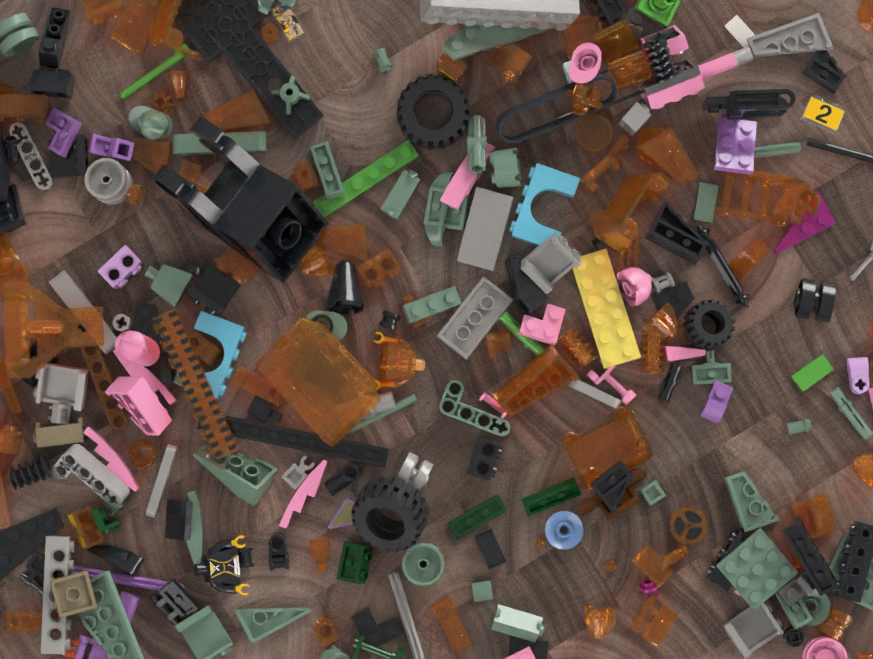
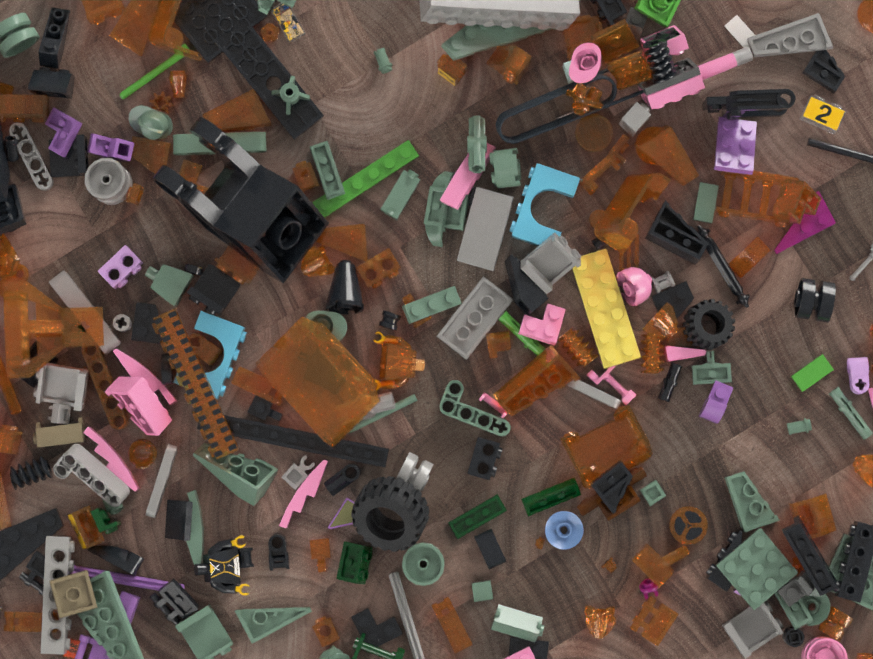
(137, 348): bright pink piece -> none
(433, 86): black tyre -> none
(780, 149): sand green axle -> none

